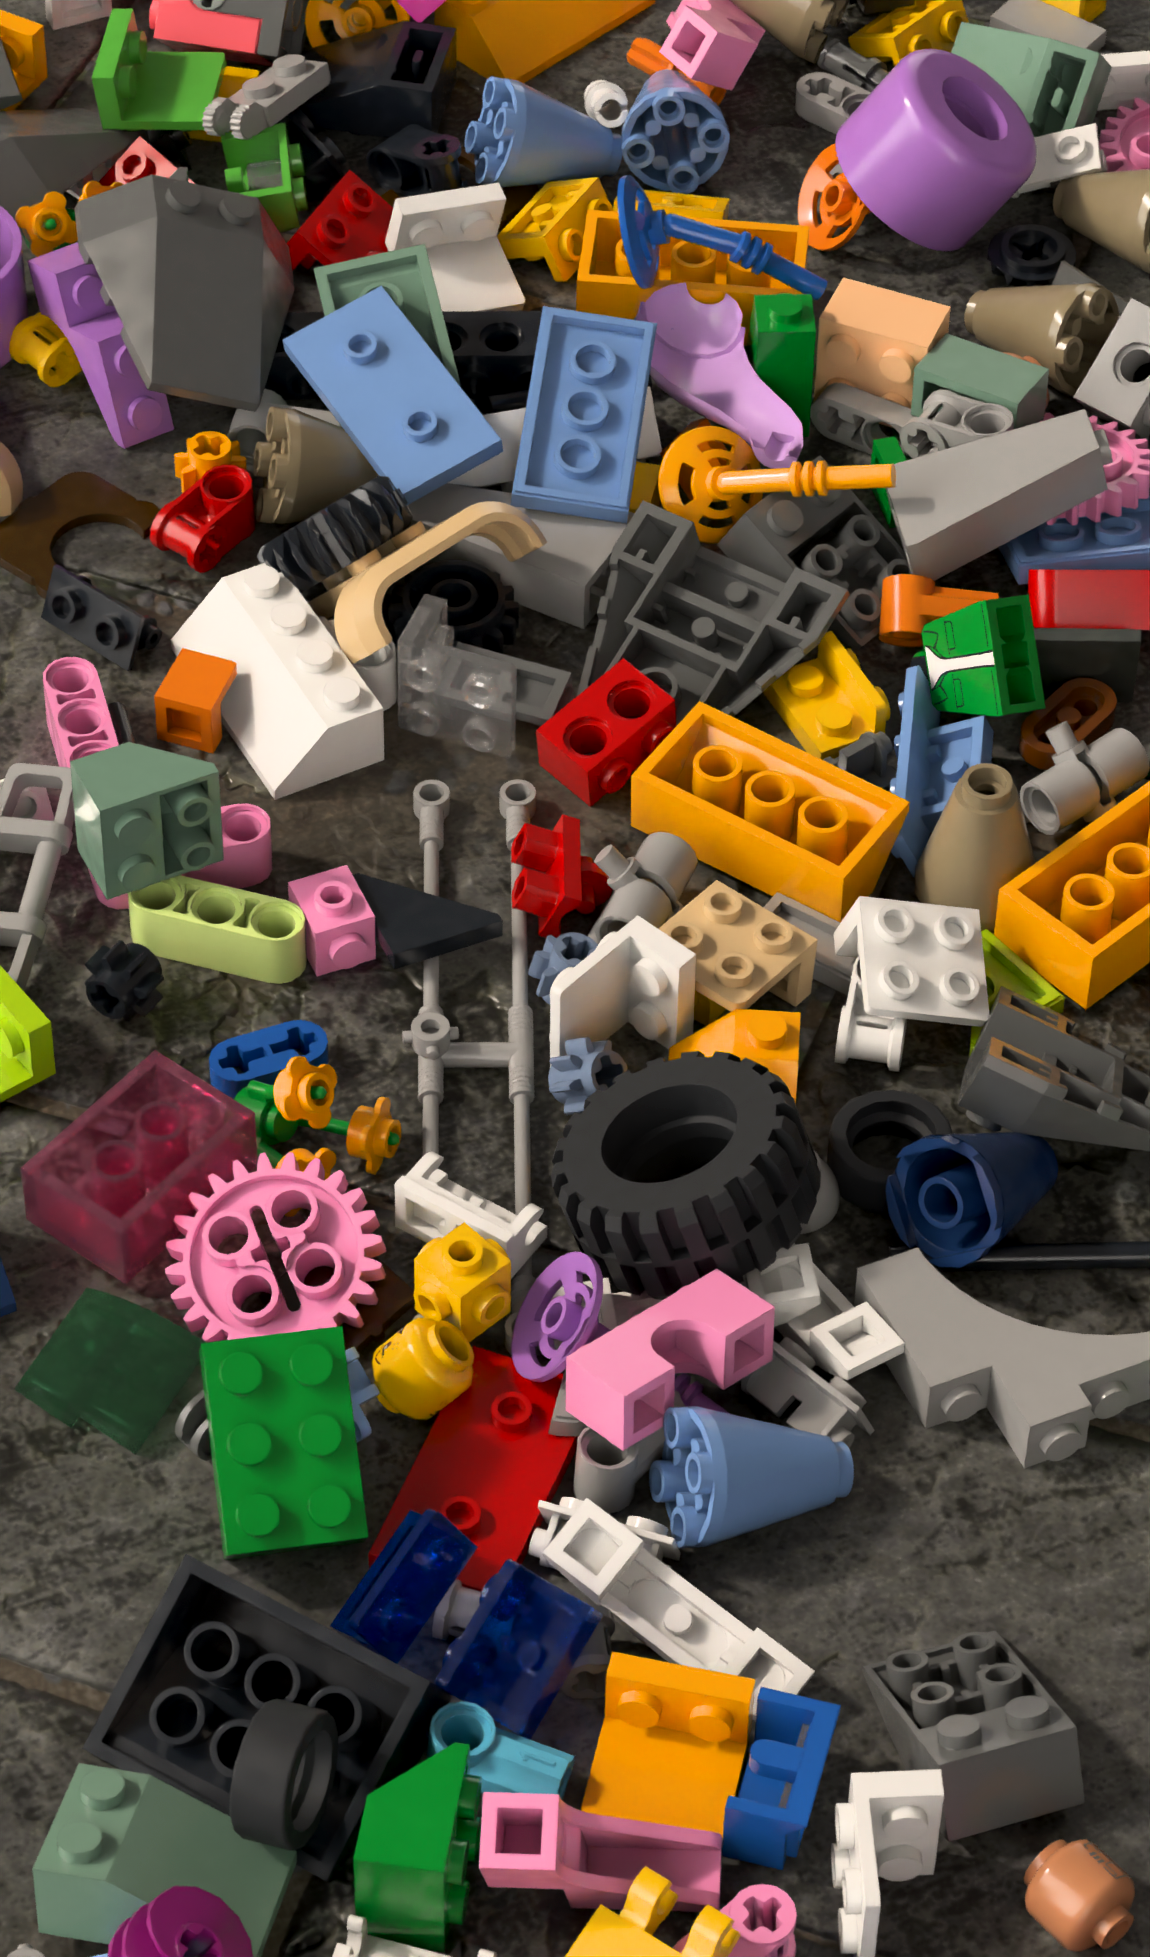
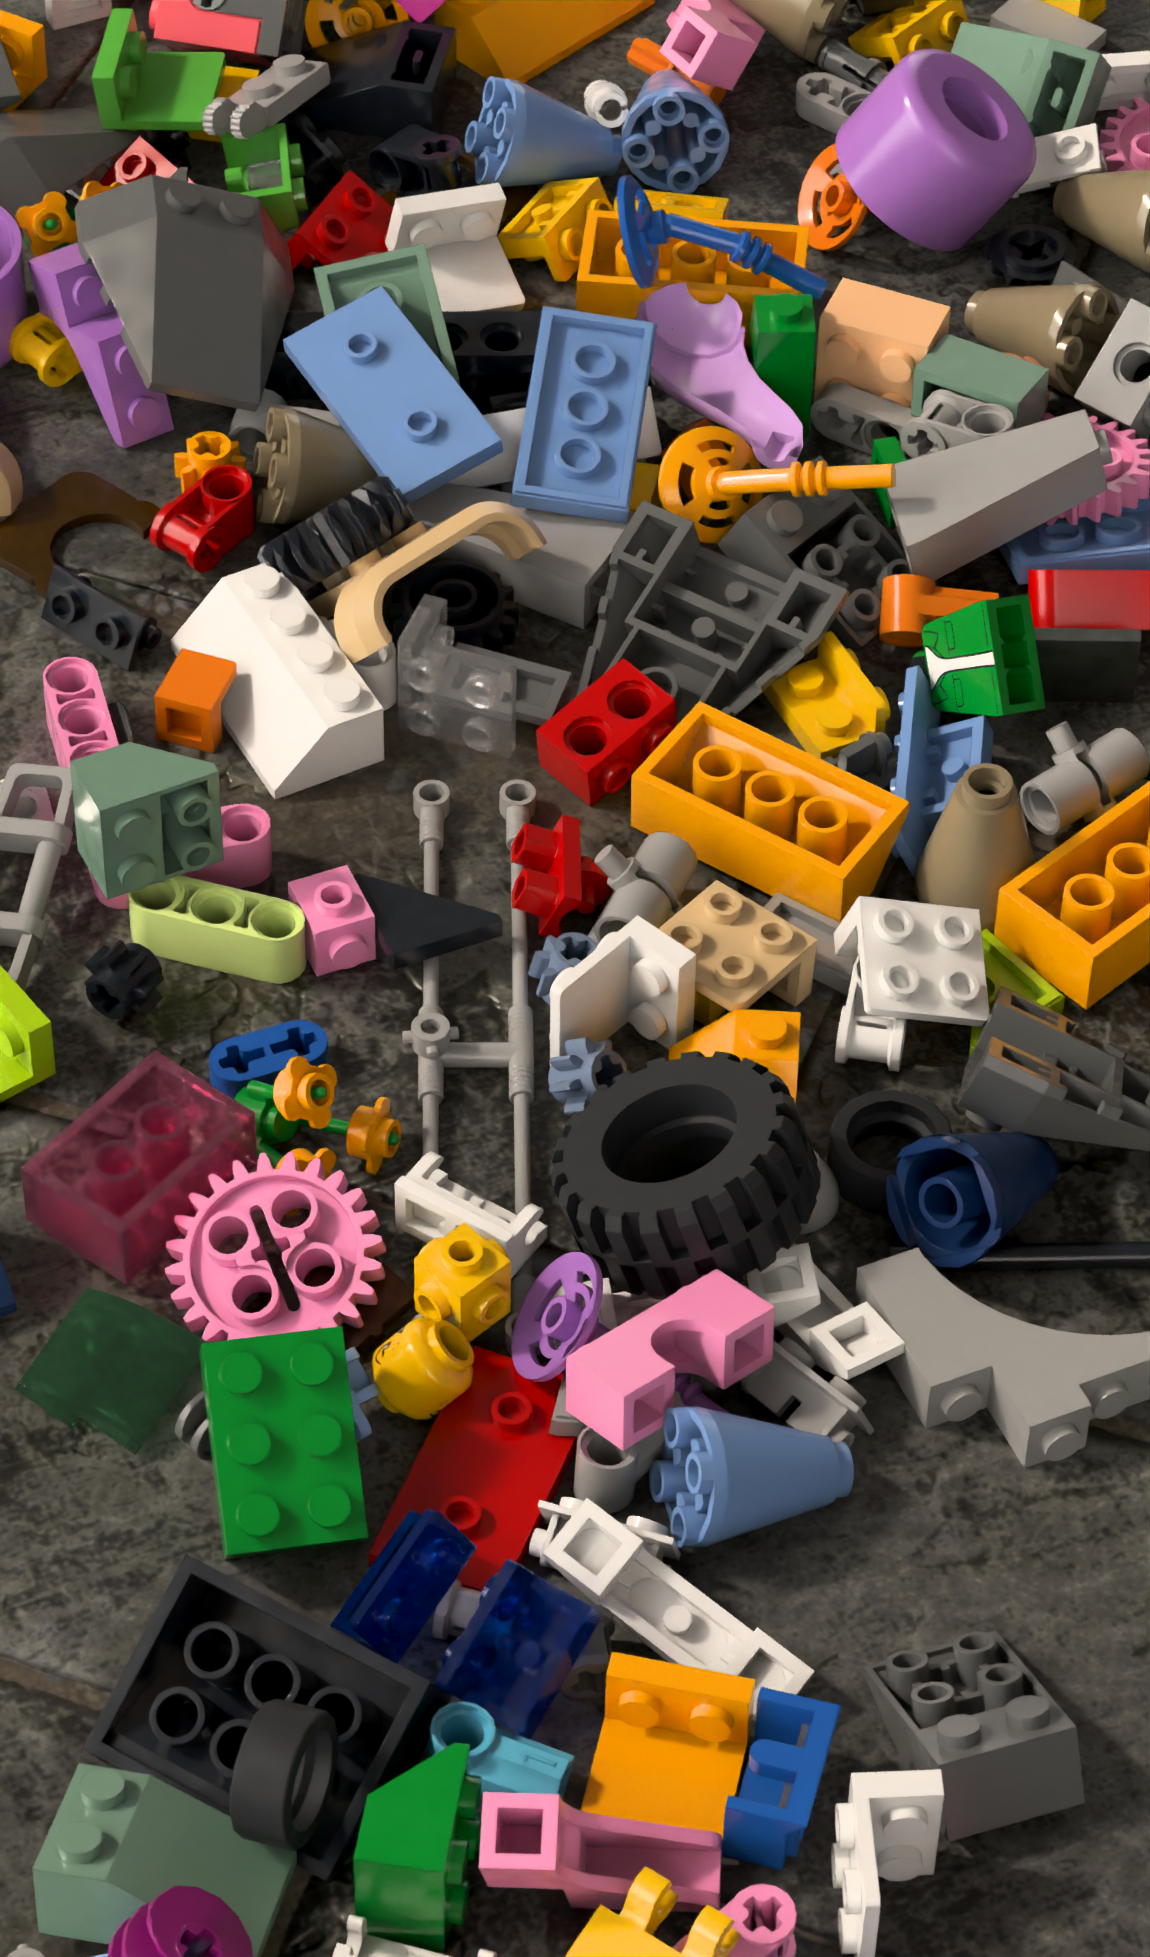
(1079, 1895): nougat head -> none
(1083, 703): reddish brown plate -> none

